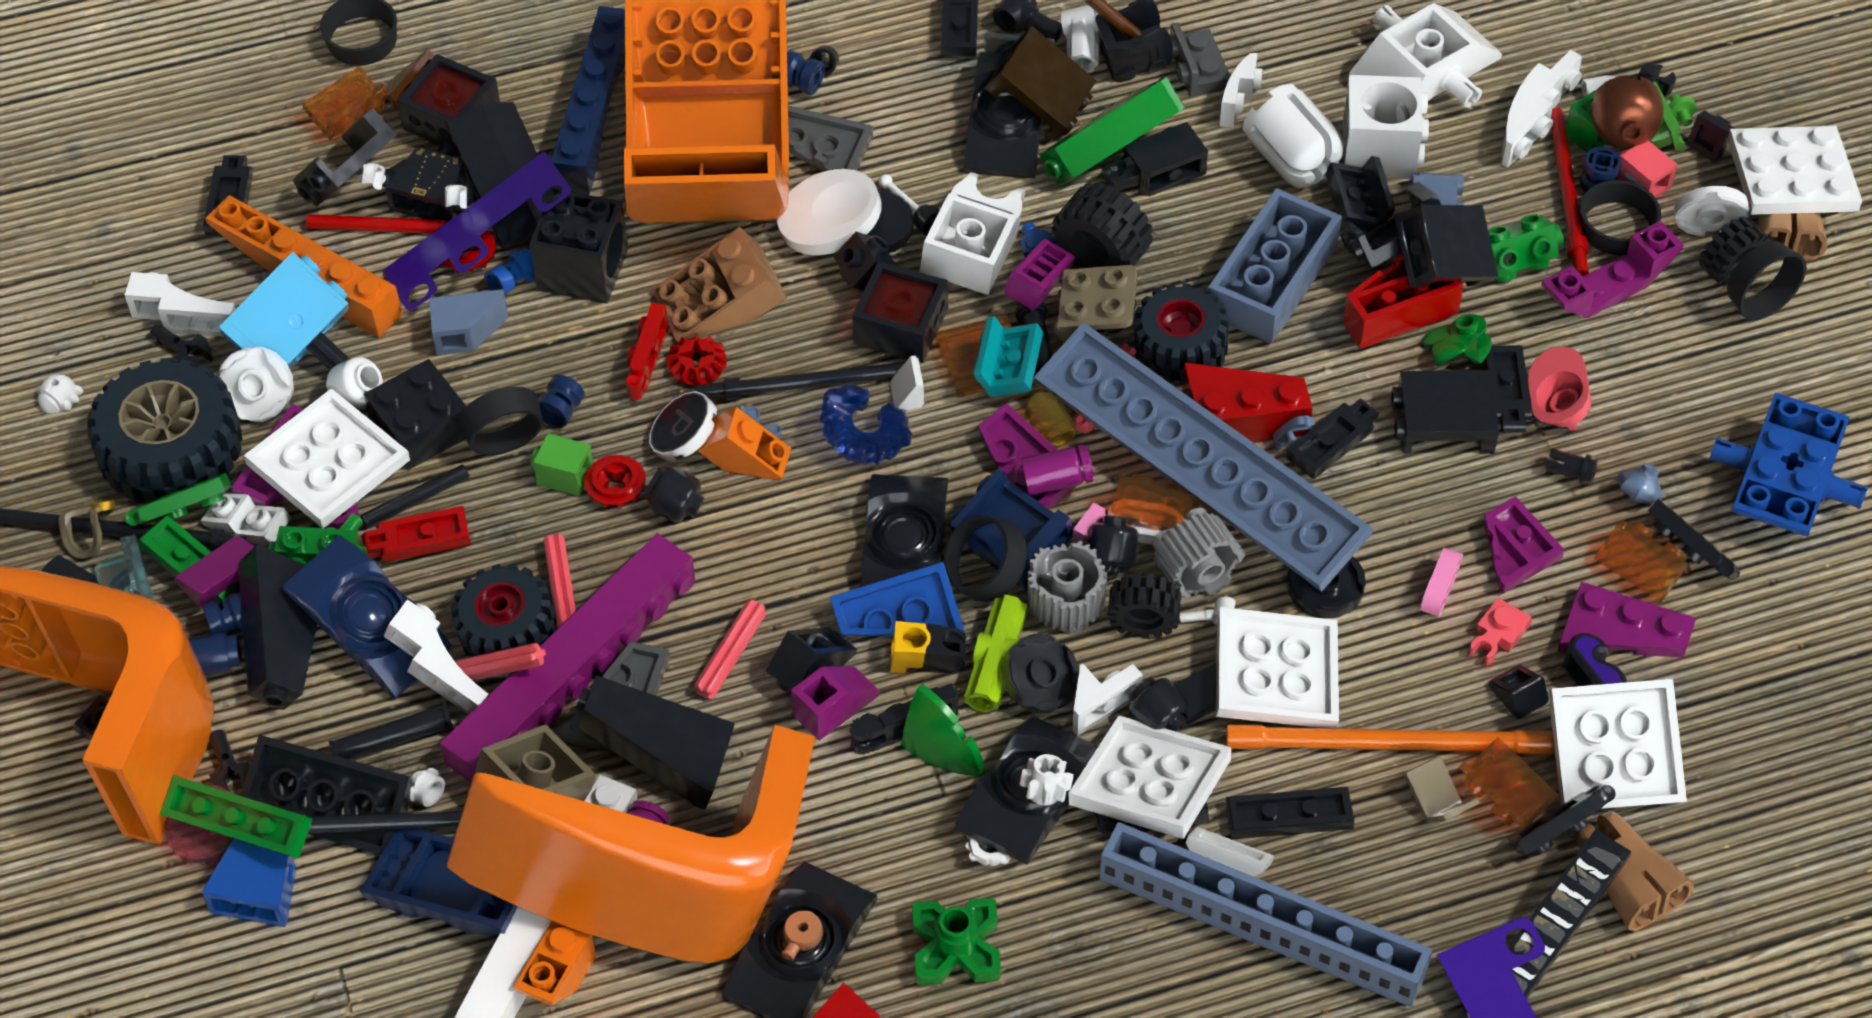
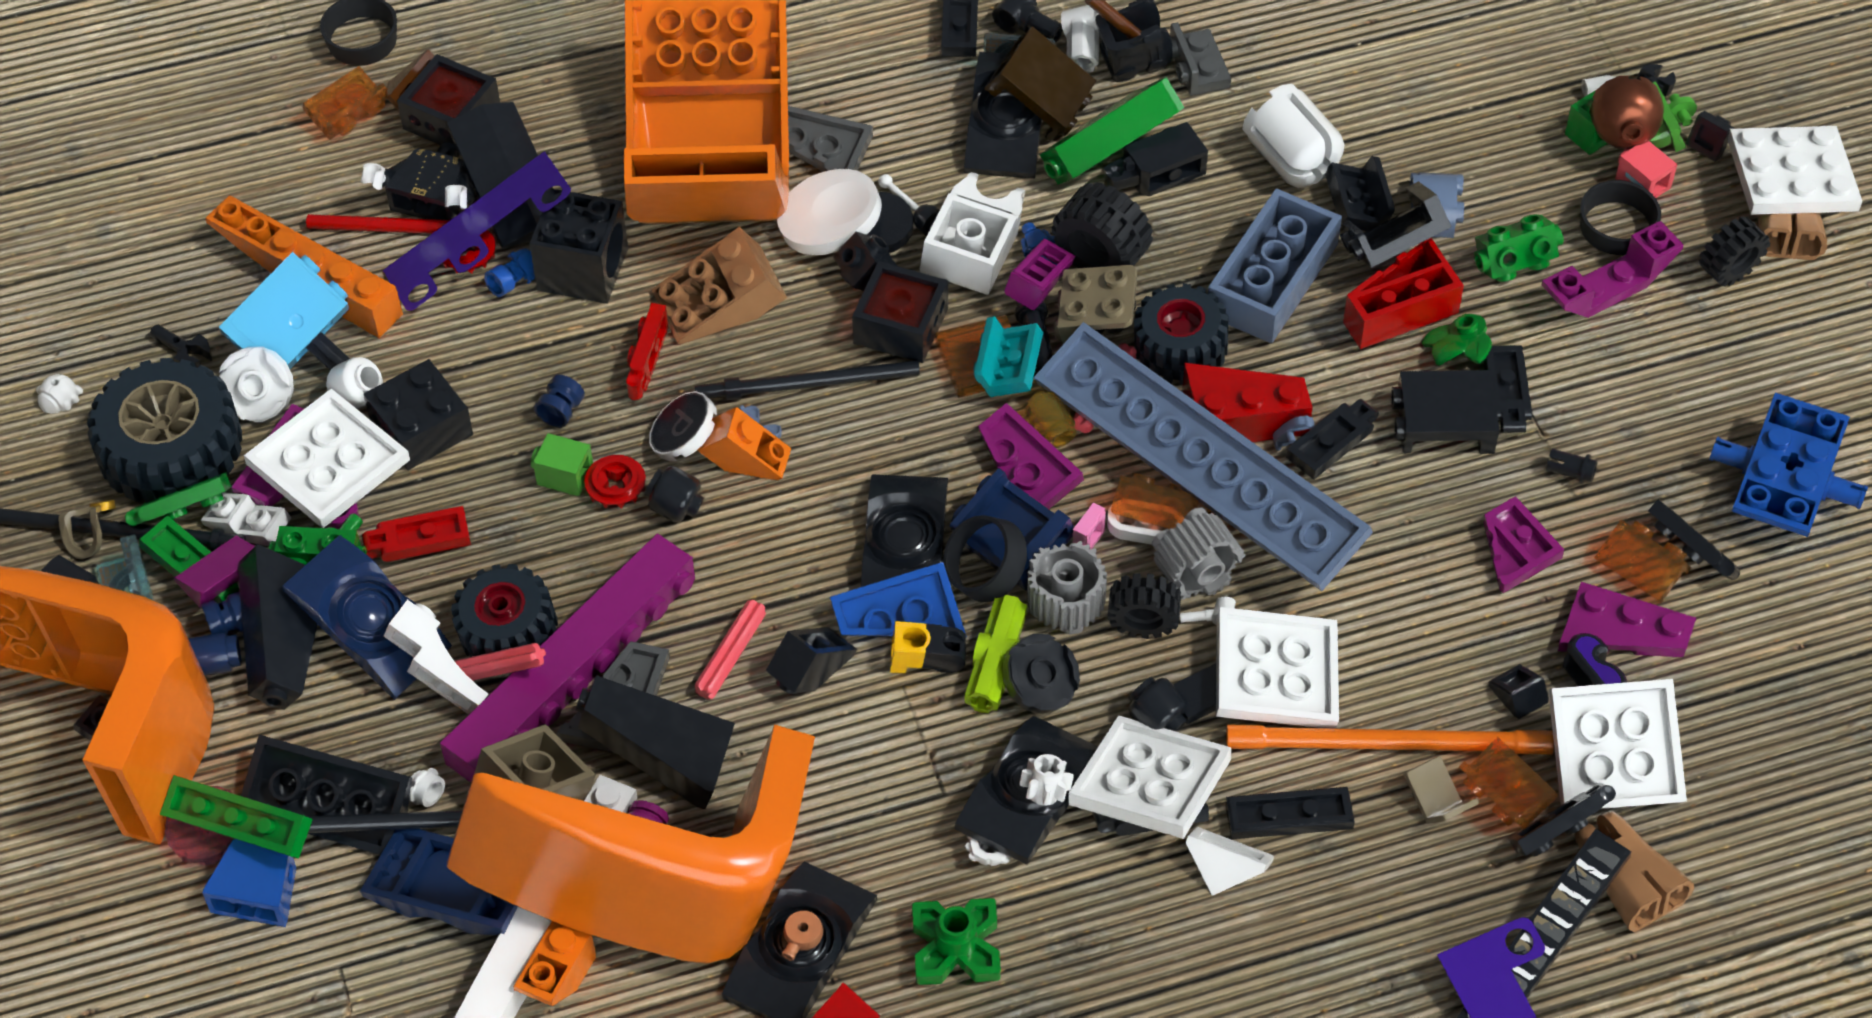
(181, 312): white slope -> none
(226, 761): black bar -> none
(230, 179): black hinge -> none
(365, 138): black panel -> none
(392, 733): black pin -> none
(414, 496): black bar -> none
(466, 320): sand blue slope -> none
(496, 405): black tyre -> none
(559, 577): coral axle -> none
(582, 128): dark blue arch -> none
(711, 364): red gear -> none
(804, 73): dark blue wheel -> none
(819, 54): black hinge -> none
(831, 698): magenta slope -> none
(851, 442): clear blue piece -> none
(887, 728): black hinge -> none
(908, 386): white slope -> none
(937, 737): green brick -> none
(1057, 469): magenta piece -> none
(1099, 701): white slope -> none
(1114, 543): black head -> none
(1240, 89): white slope -> none
(1265, 914): sand blue brick -> none
(1333, 600): black tile -> none
(1385, 122): white brick -> none
(1429, 46): white slope -> none
(1441, 582): bright pink beam -> none
(1446, 245): black panel -> none
(1499, 627): coral plate -> none
(1534, 103): white slope -> none
(1559, 387): coral piece -> none
(1576, 243): red bar -> none
(1600, 165): dark blue wheel -> none
(1641, 484): sand blue piece -> none
(1709, 209): white tile -> none
(1778, 292): black tyre -> none

